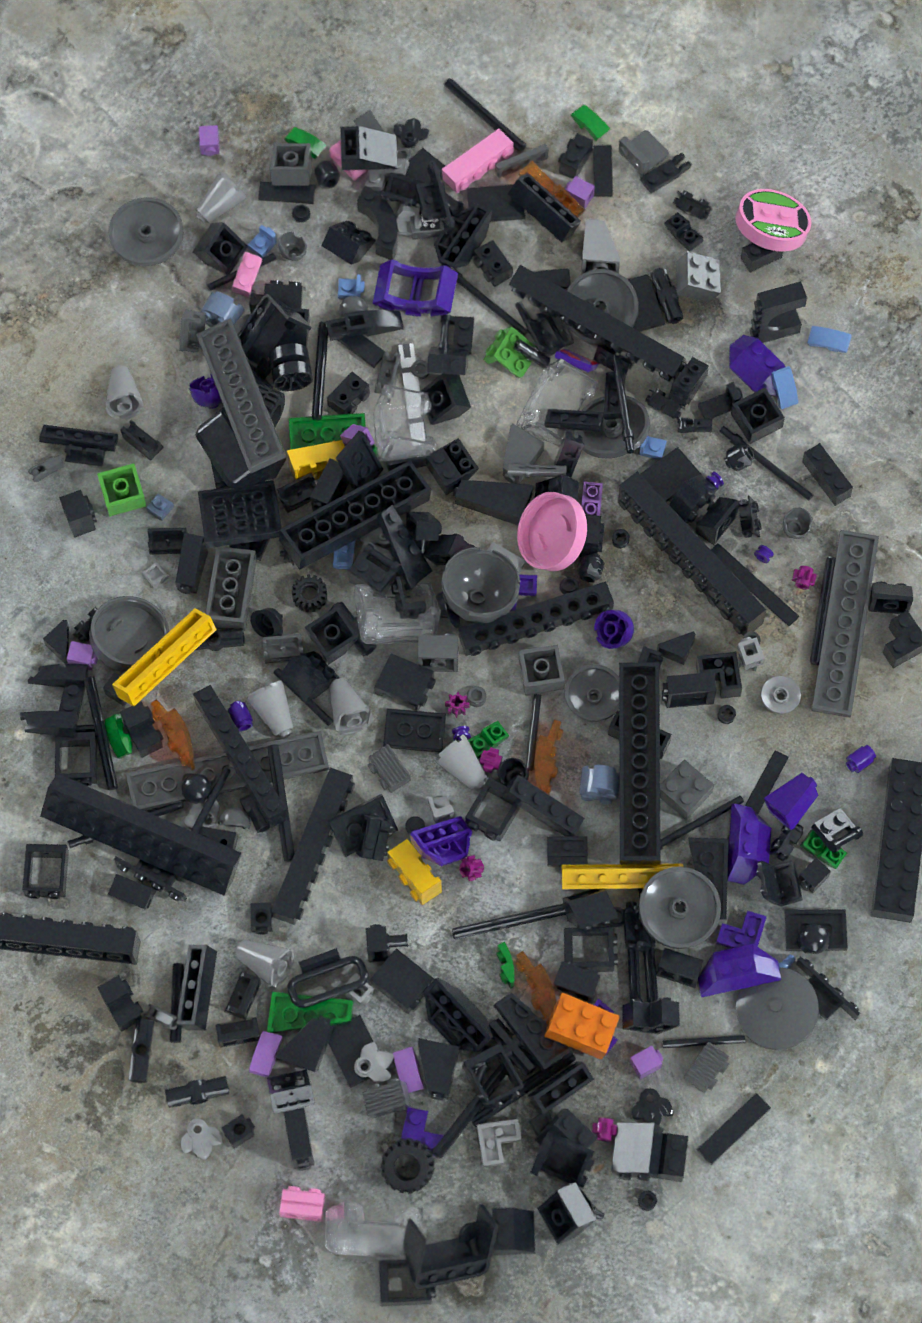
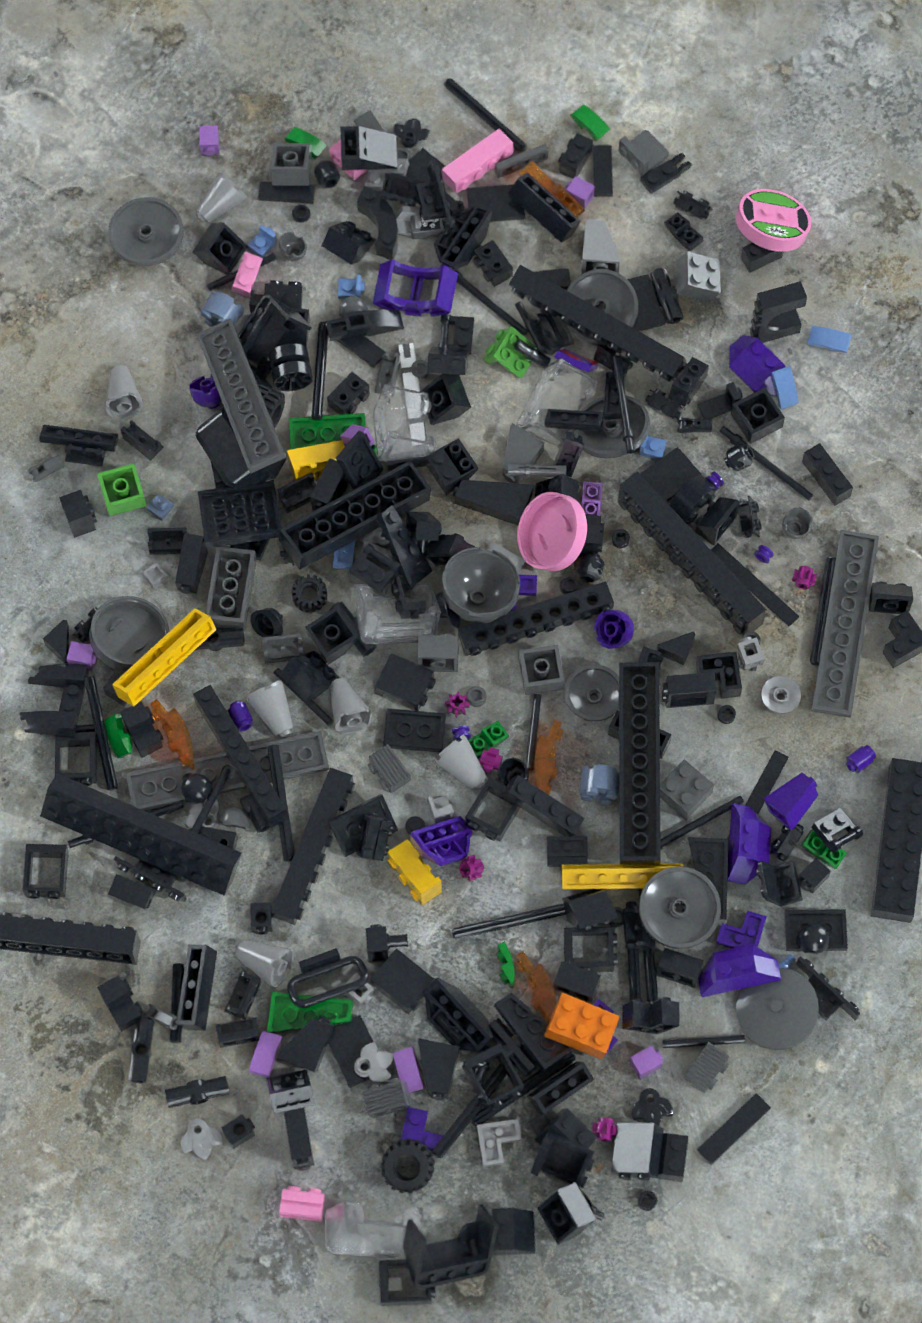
(191, 324): dark grey hinge -> none

